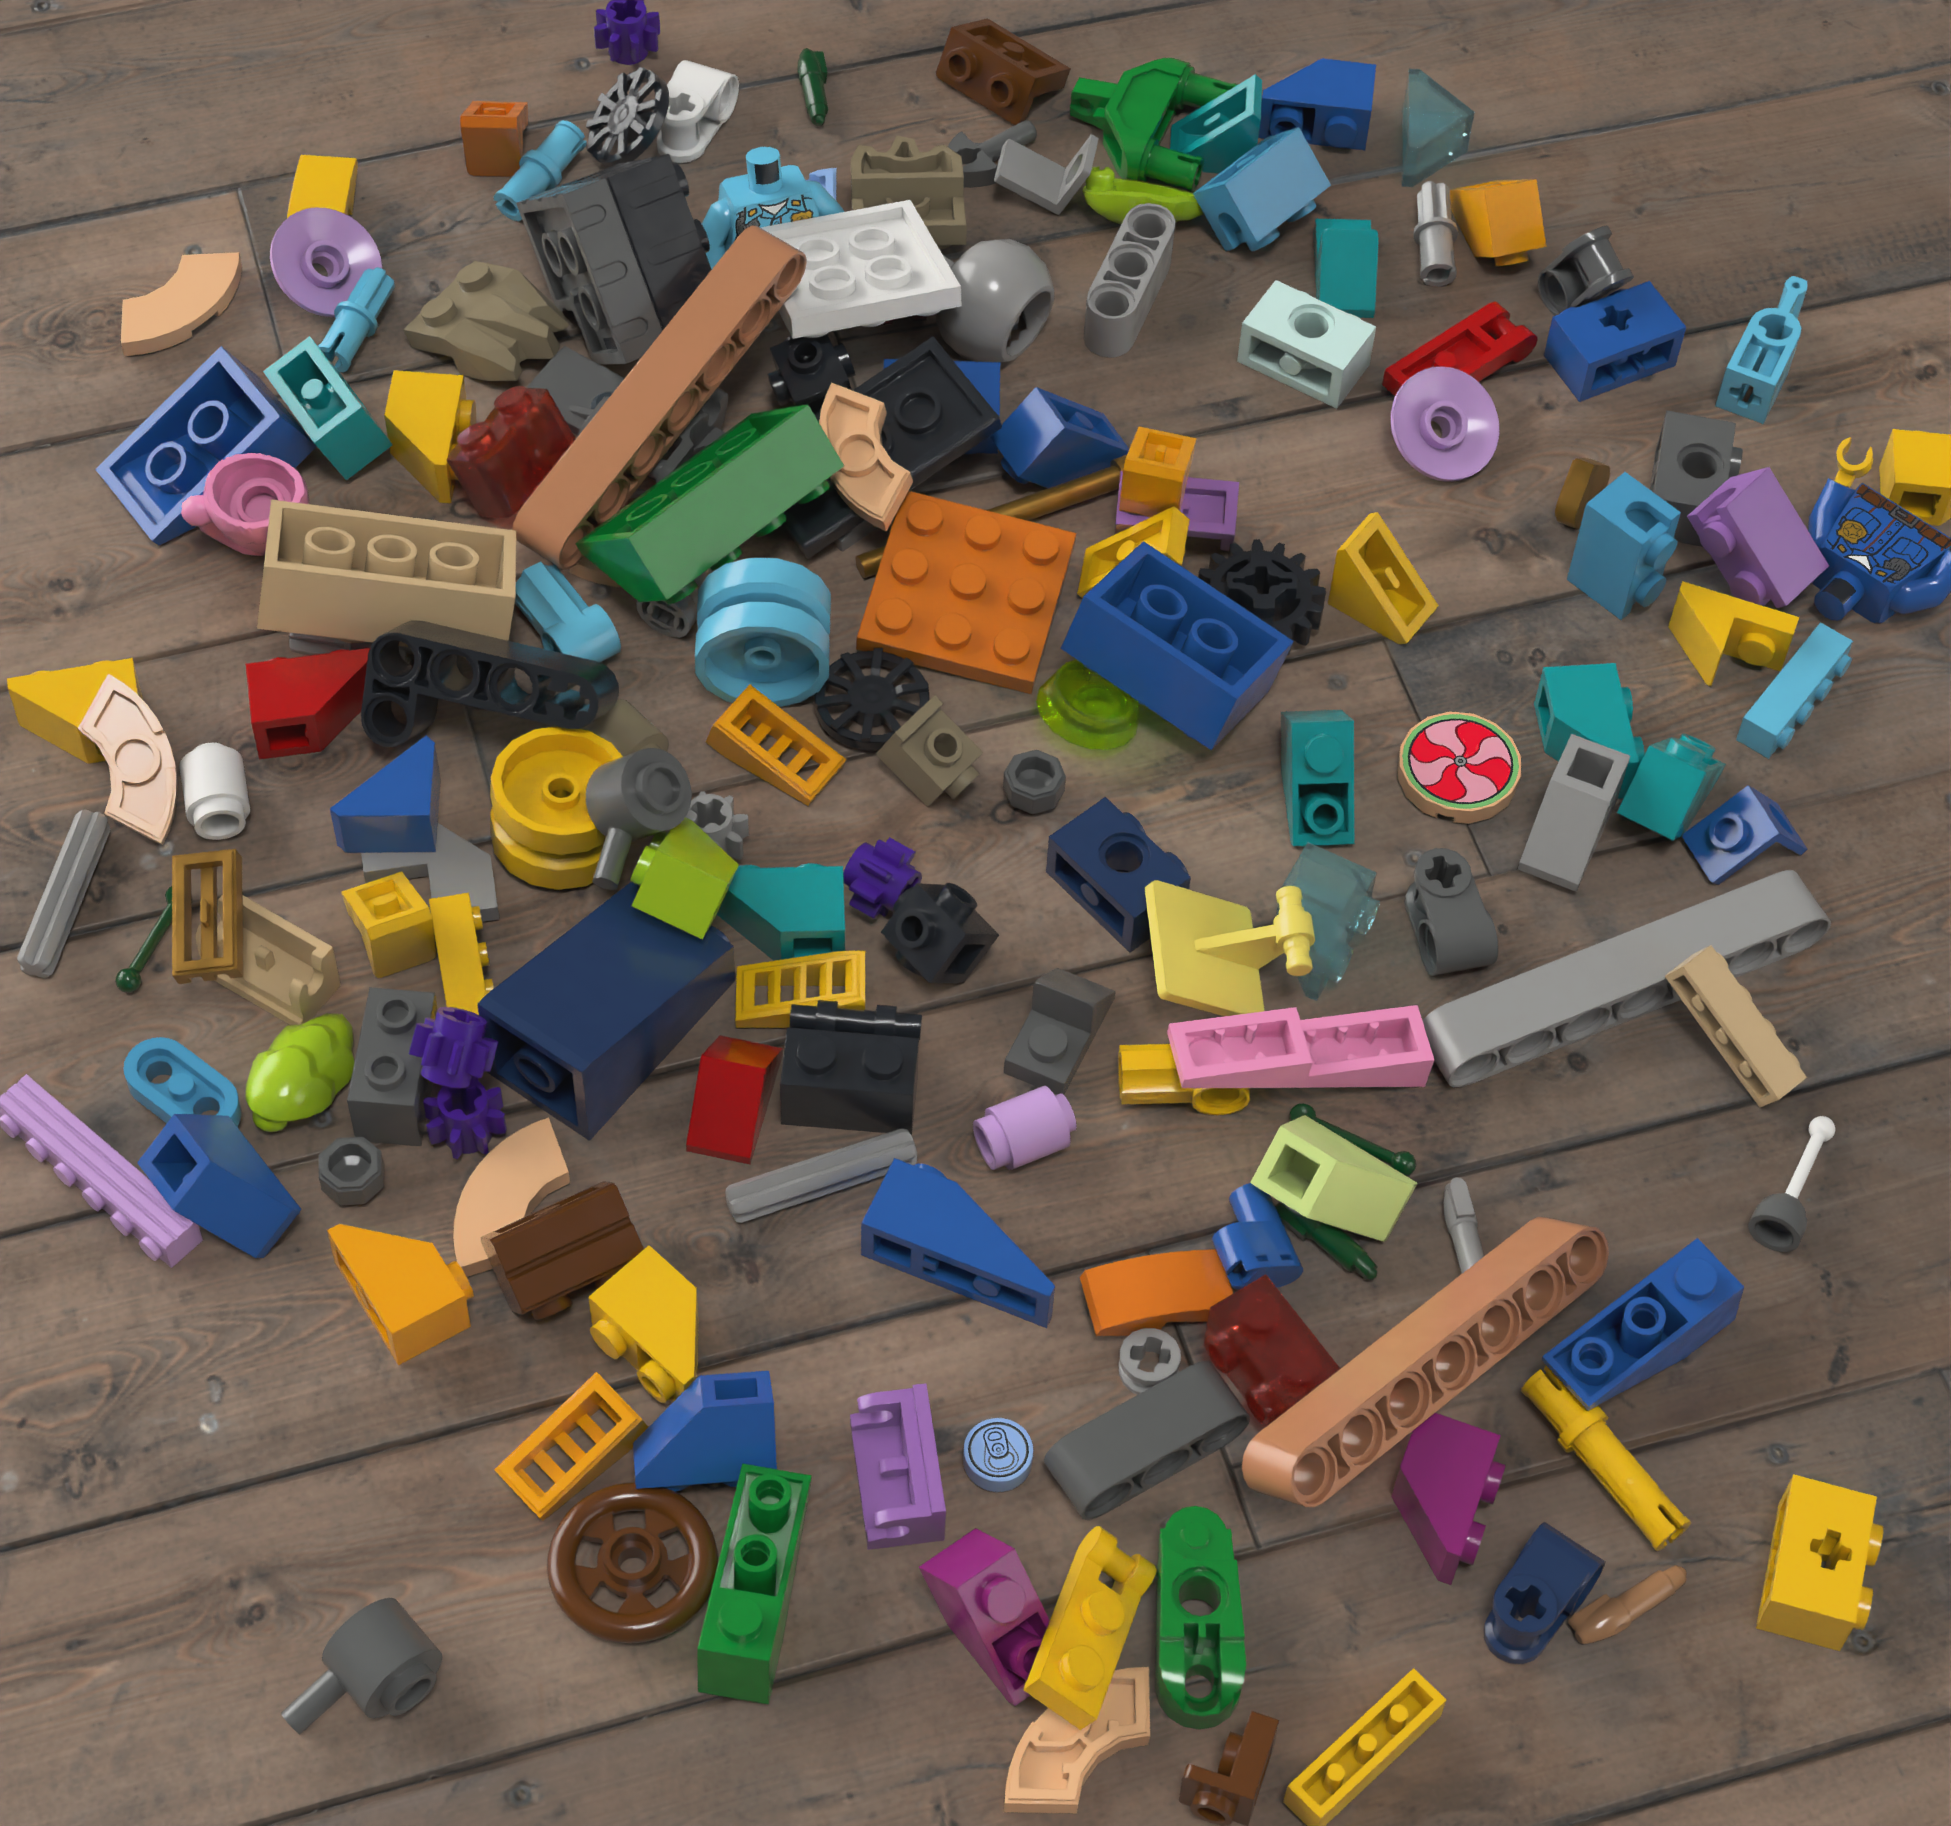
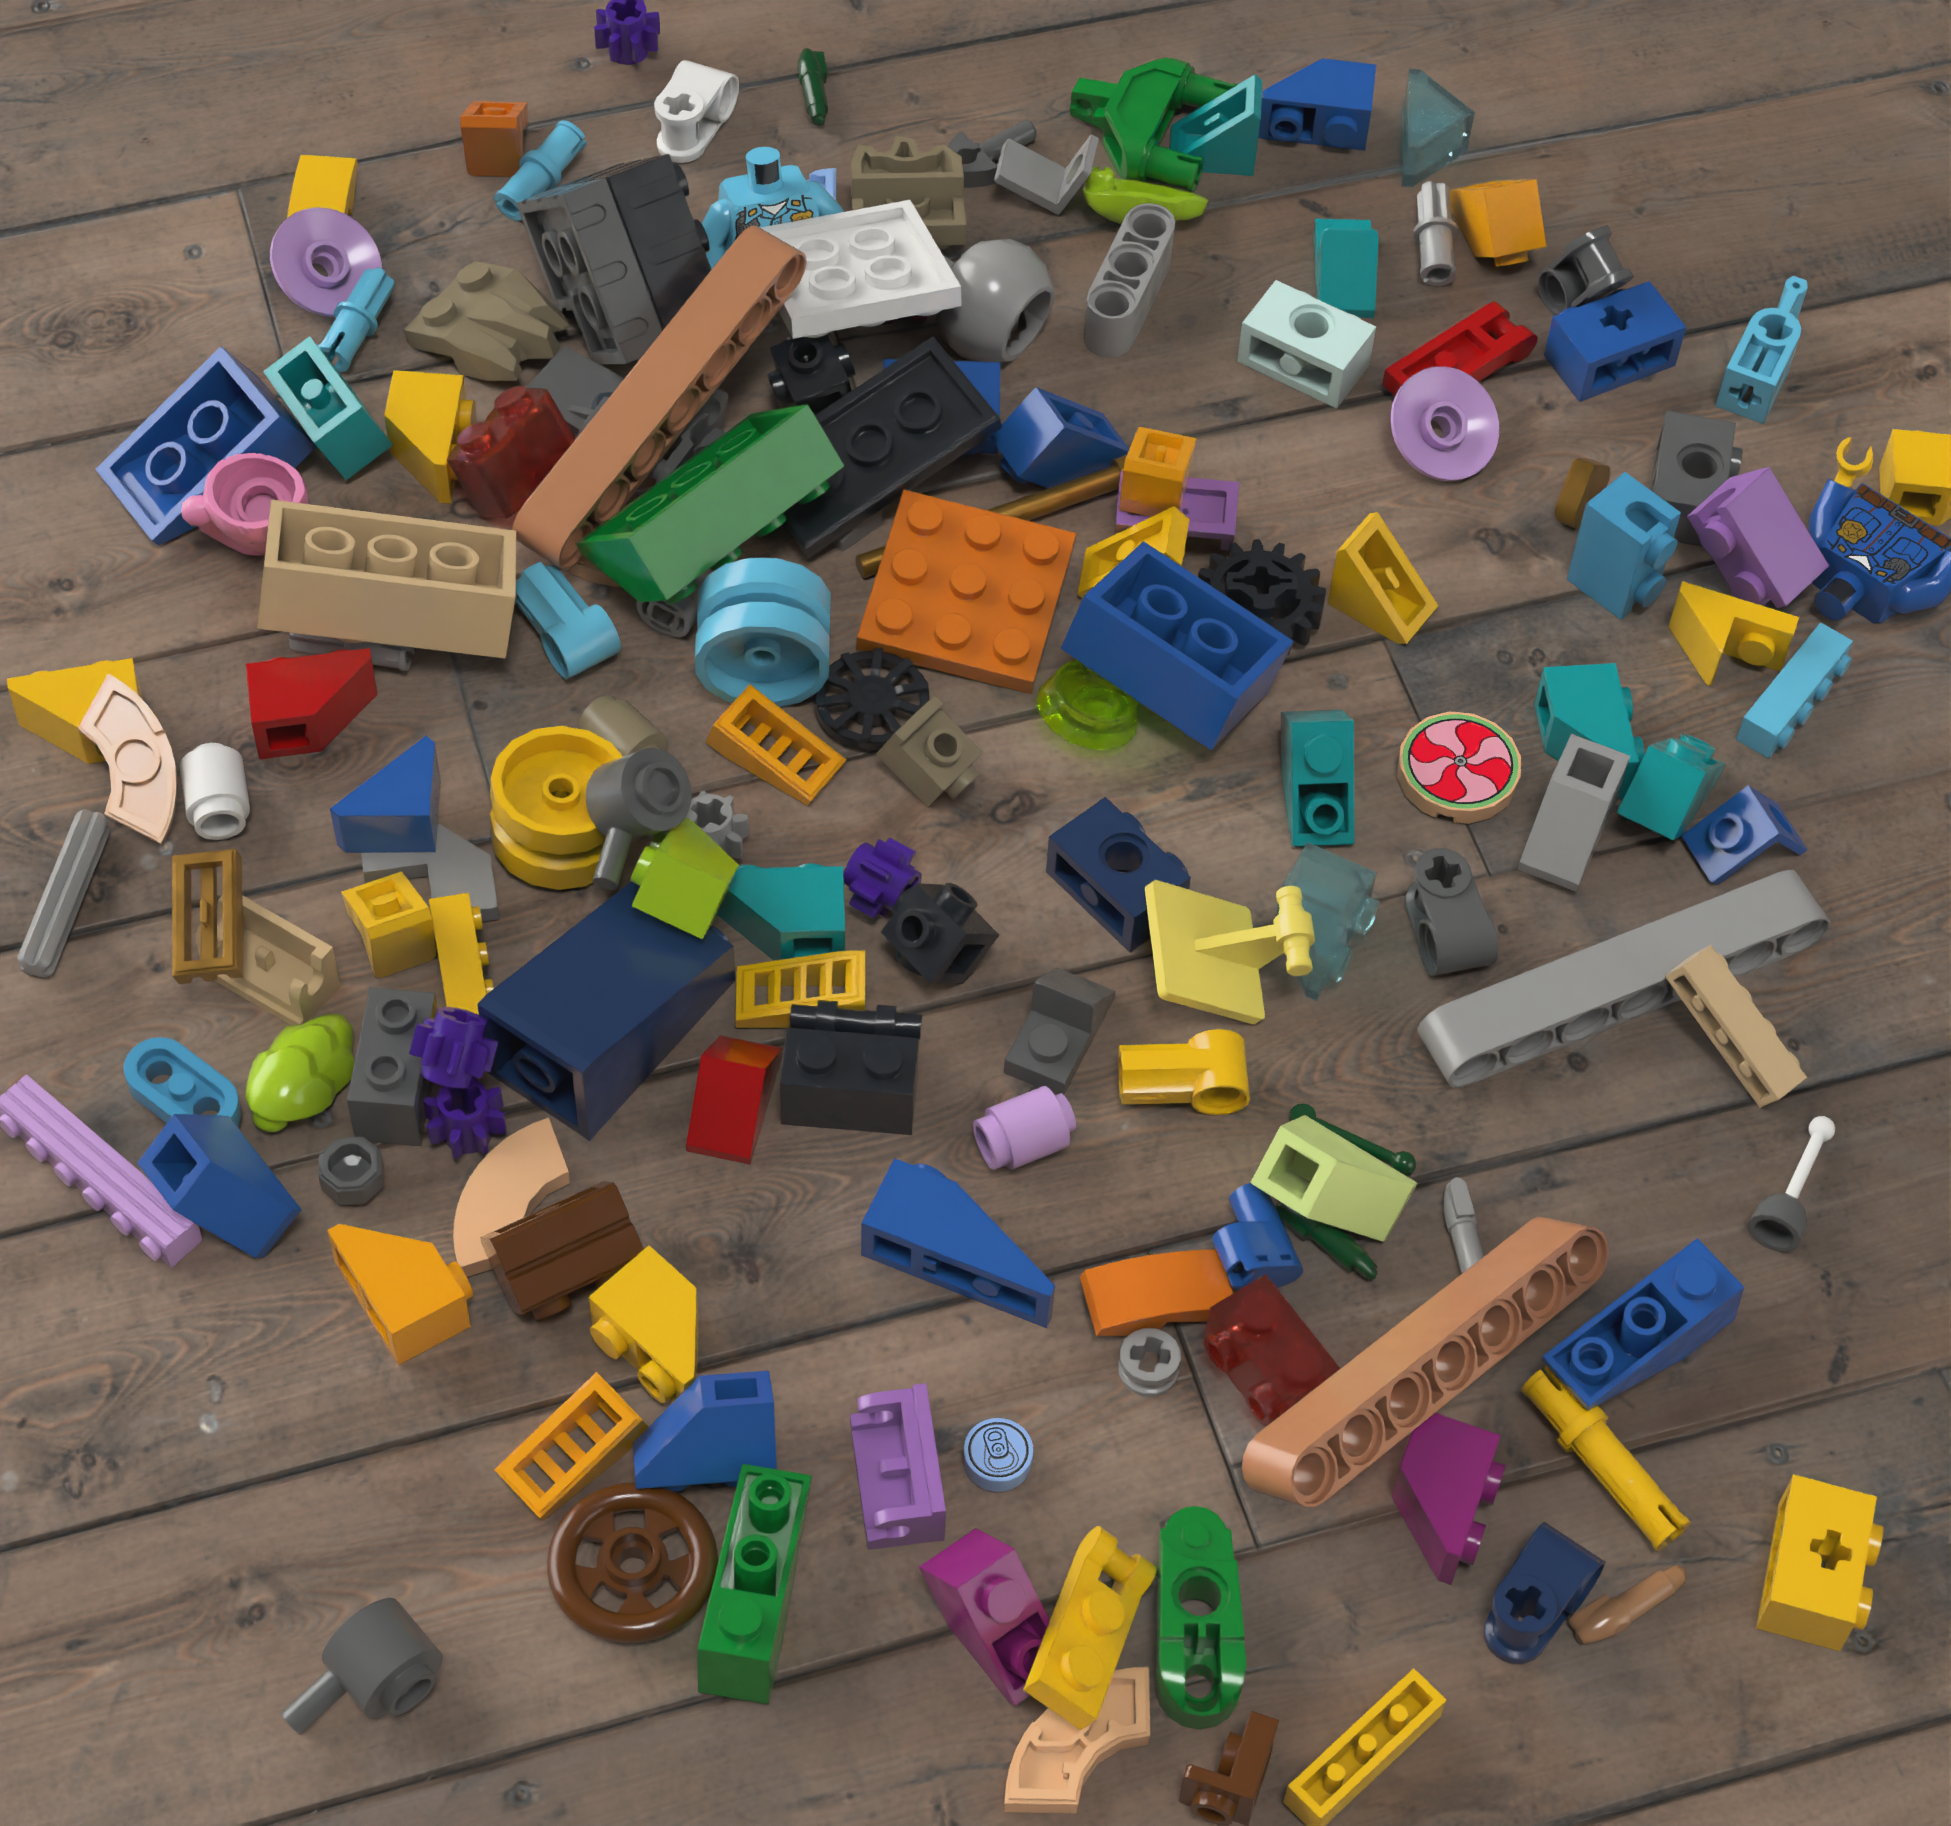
(129, 979): dark green hinge -> none
(191, 296): light nougat tile -> none
(492, 685): black beam -> none
(628, 117): black wheel -> none
(819, 1175): light grey axle -> none
(869, 479): light nougat tile -> none
(998, 68): reddish brown bracket -> none
(1034, 781): dark grey tile -> none
(1146, 1440): dark grey beam -> none
(1263, 190): dark azure brick -> none
(1289, 1052): bright pink slope -> none

